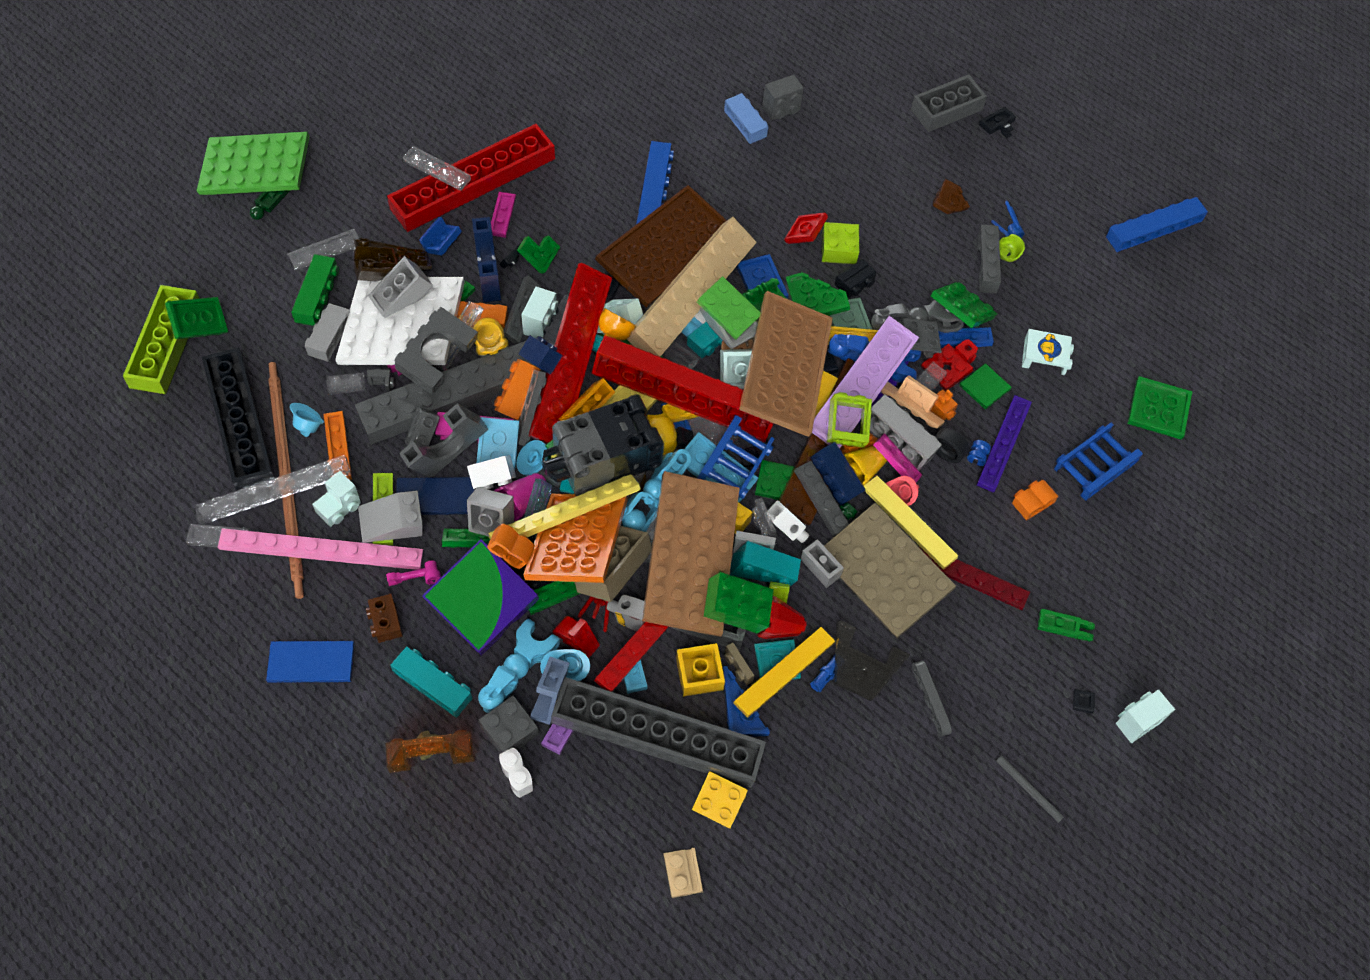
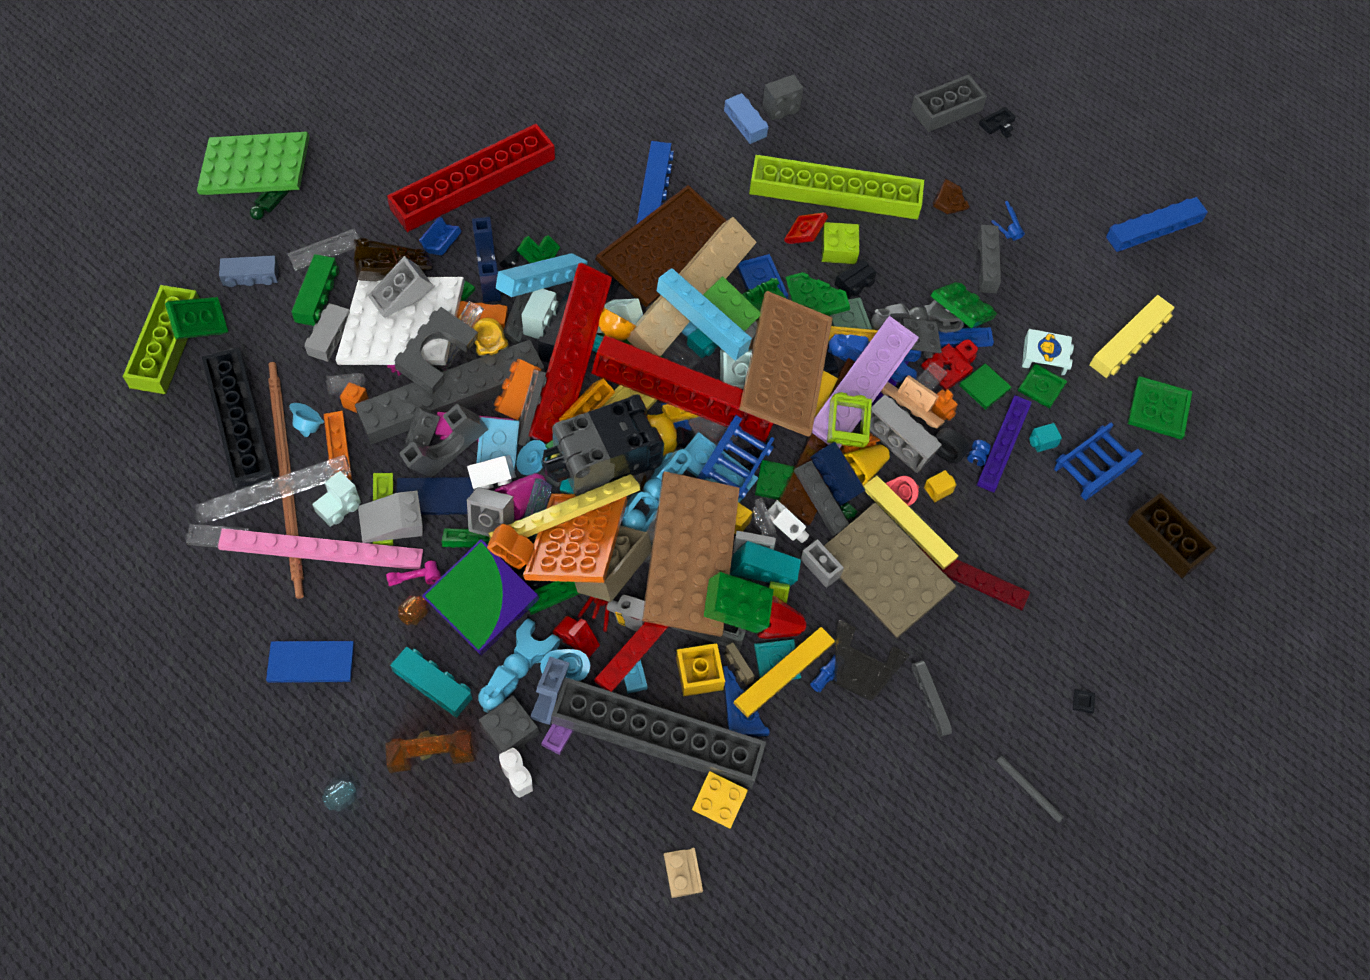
(248, 271): none -> sand blue brick
(339, 795): none -> clear light blue head
(352, 395): none -> orange brick
(381, 377): dark grey bracket -> none
(384, 618): reddish brown brick -> none
(412, 610): none -> clear orange head
(436, 168): clear plate -> none
(502, 214): dark pink tile -> none
(538, 275): none -> medium azure brick
(540, 354): dark blue brick -> none
(703, 314): none -> medium azure brick
(837, 187): none -> lime brick
(896, 458): dark pink tile -> none
(940, 486): none -> yellow brick
(1011, 244): lime hair -> none
(1034, 499): orange brick -> none
(1042, 386): none -> green tile
(1045, 437): none -> teal brick
(1064, 625): green hinge -> none
(1131, 337): none -> light yellow brick
(1144, 715): light aqua brick -> none
(1171, 535): none -> dark brown brick

